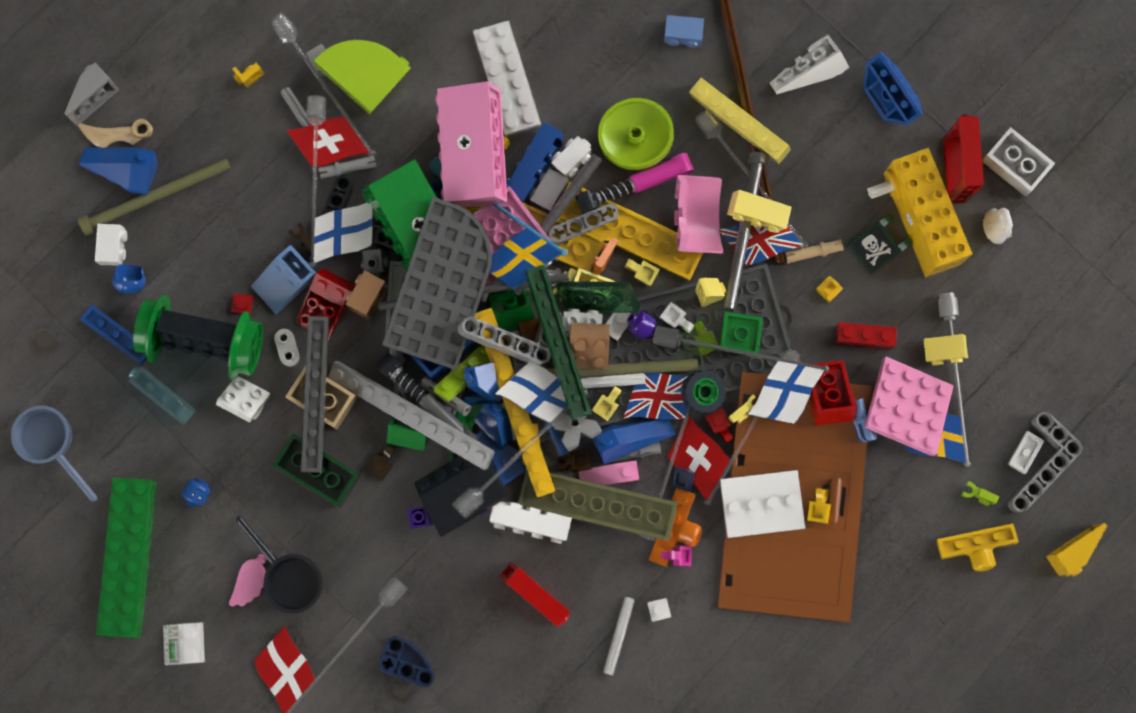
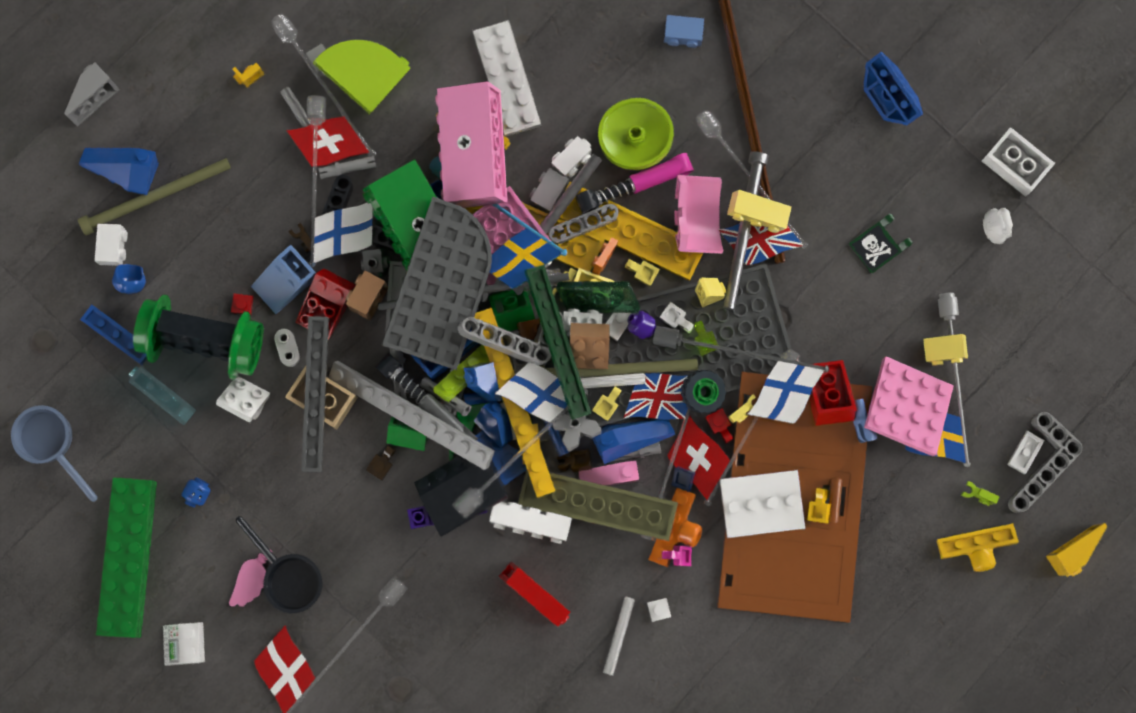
(105, 136): tan piece -> none
(332, 484): dark green brick -> none
(406, 655): dark blue beam -> none
(535, 161): blue wedge -> none
(740, 121): light yellow brick -> none
(741, 332): green plate -> none
(814, 251): tan pin -> none
(819, 64): white wedge -> none
(829, 289): yellow tile -> none
(865, 335): red brick -> none
(925, 211): yellow piece -> none
(963, 159): red window -> none

